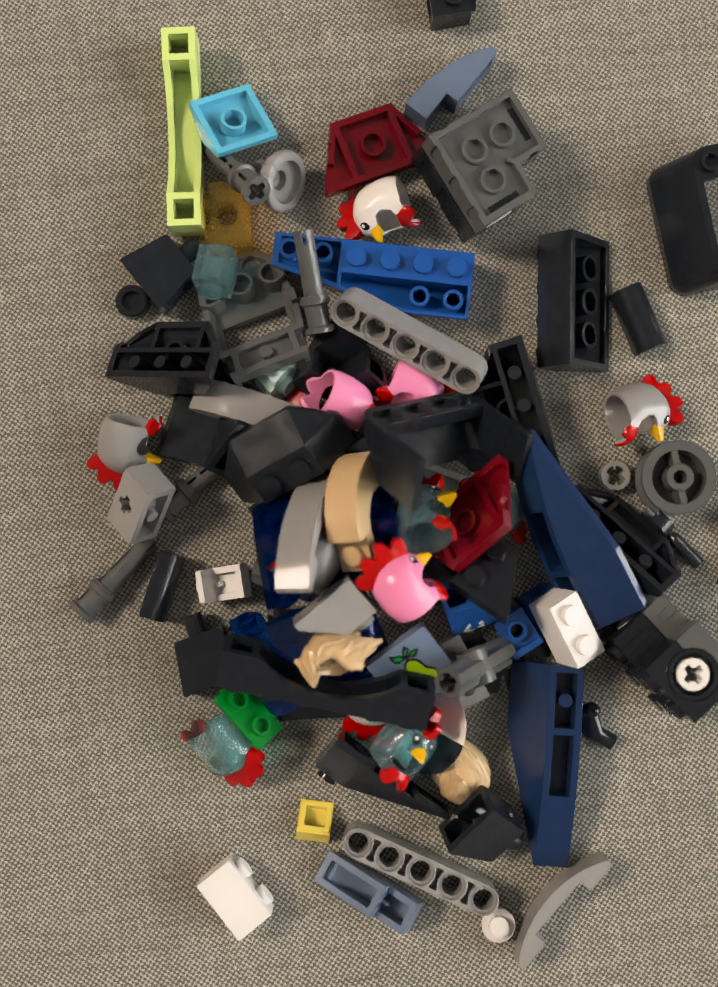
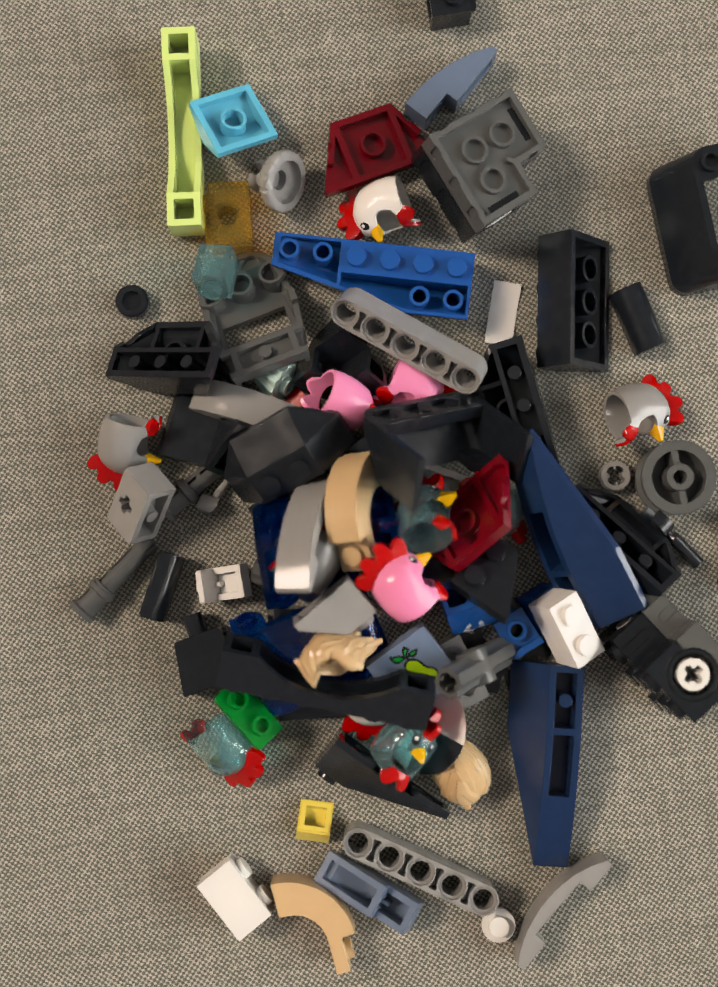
(163, 270): black torso -> none
(210, 504): none -> light grey hand
(236, 183): dark grey pin -> none
(304, 897): none -> tan arch
(314, 299): dark grey pin -> none
(482, 827): black torso -> none
(502, 311): none -> white sticker
(592, 726): black arm -> none

